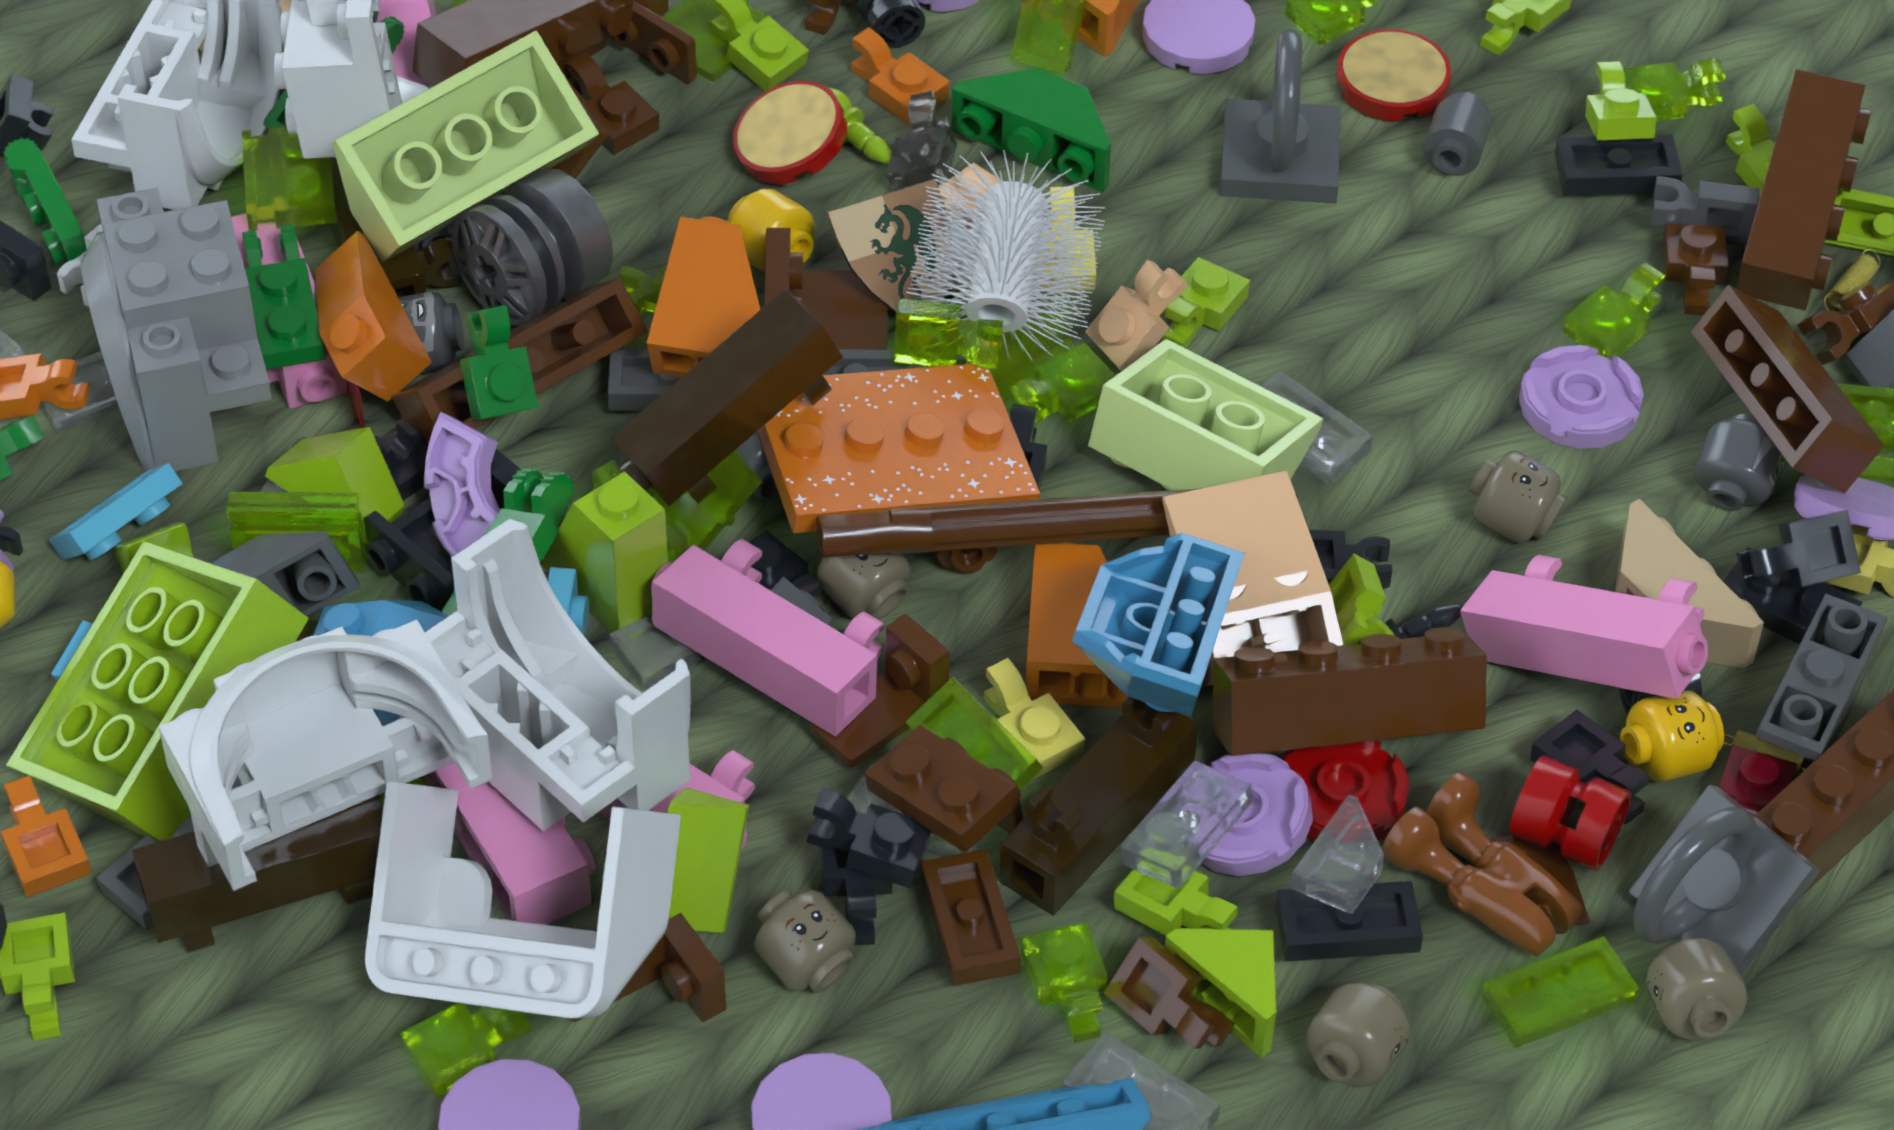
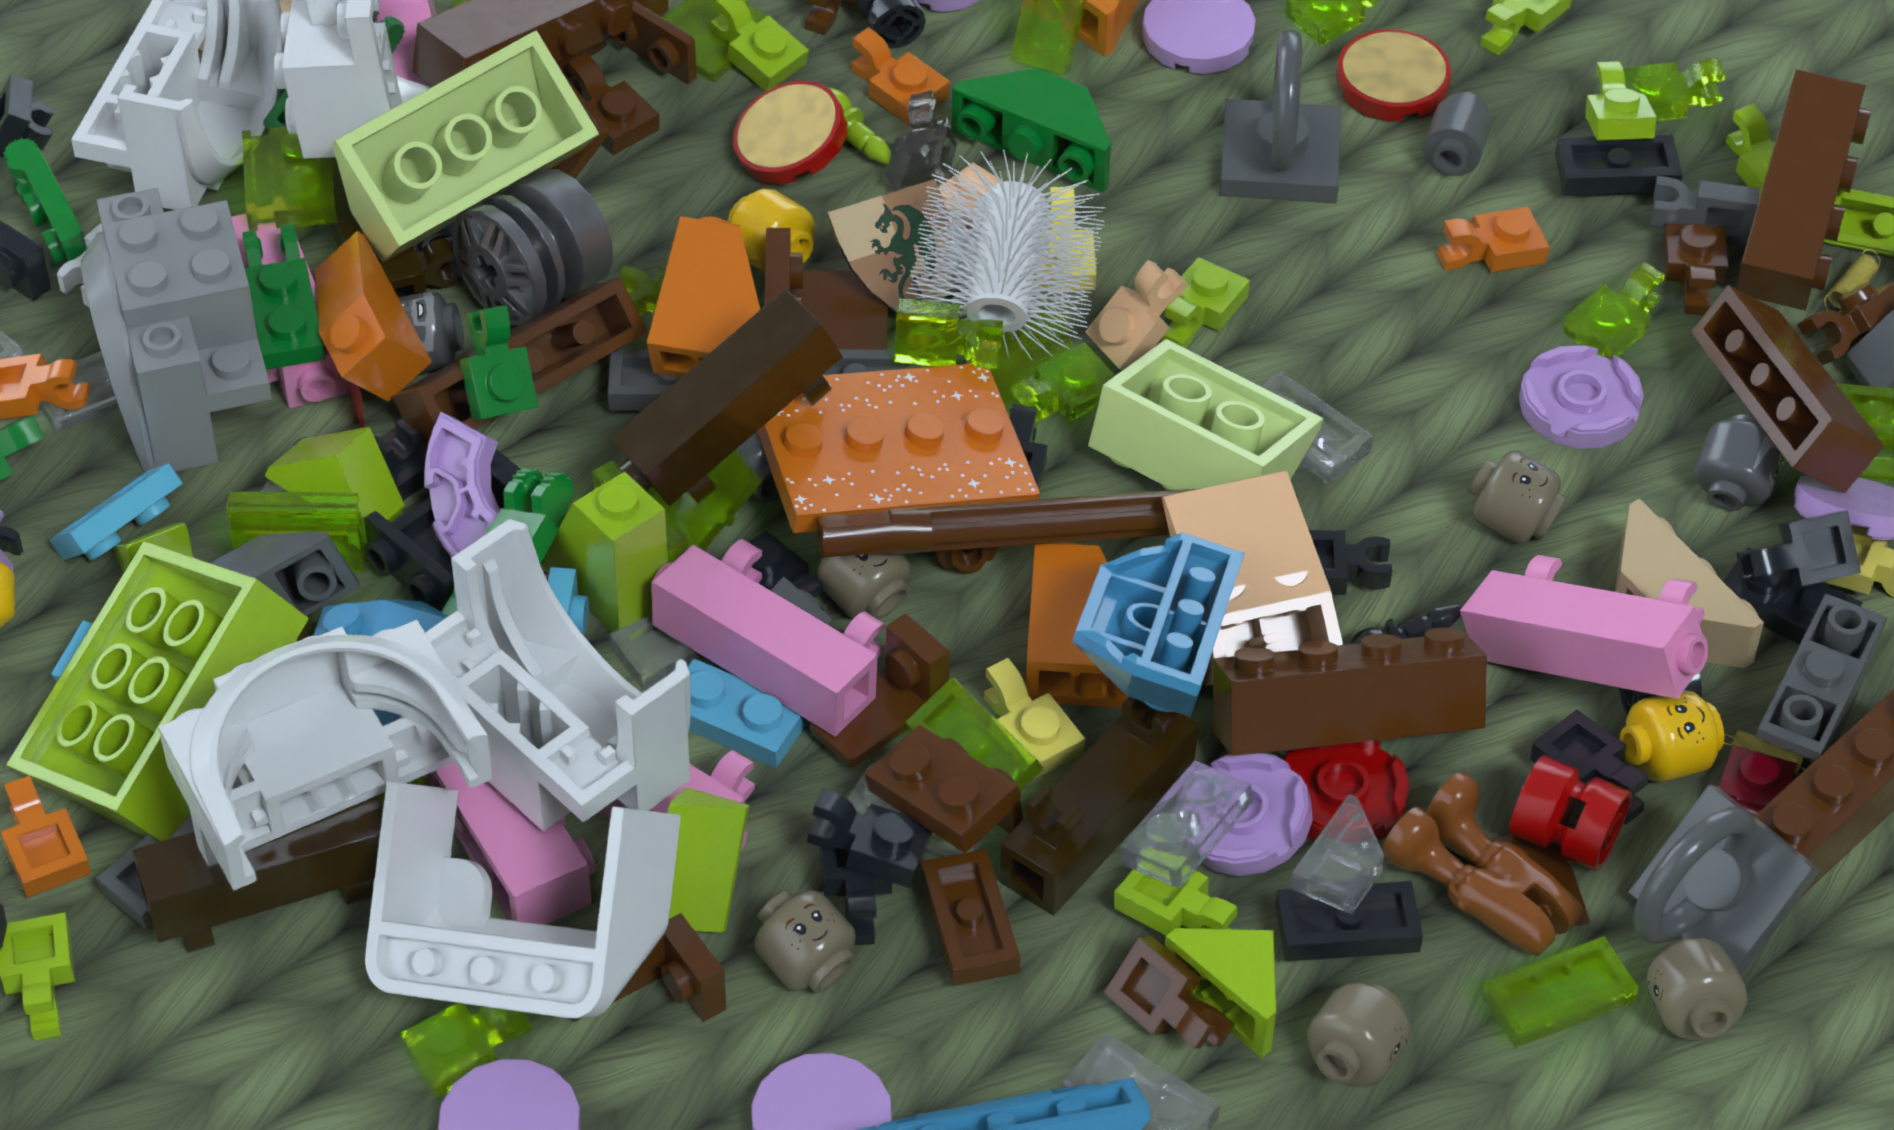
(741, 715): none -> medium azure plate
(1068, 971): clear neon green plate -> none
(1358, 600): lime plate -> none
(1501, 238): none -> orange plate

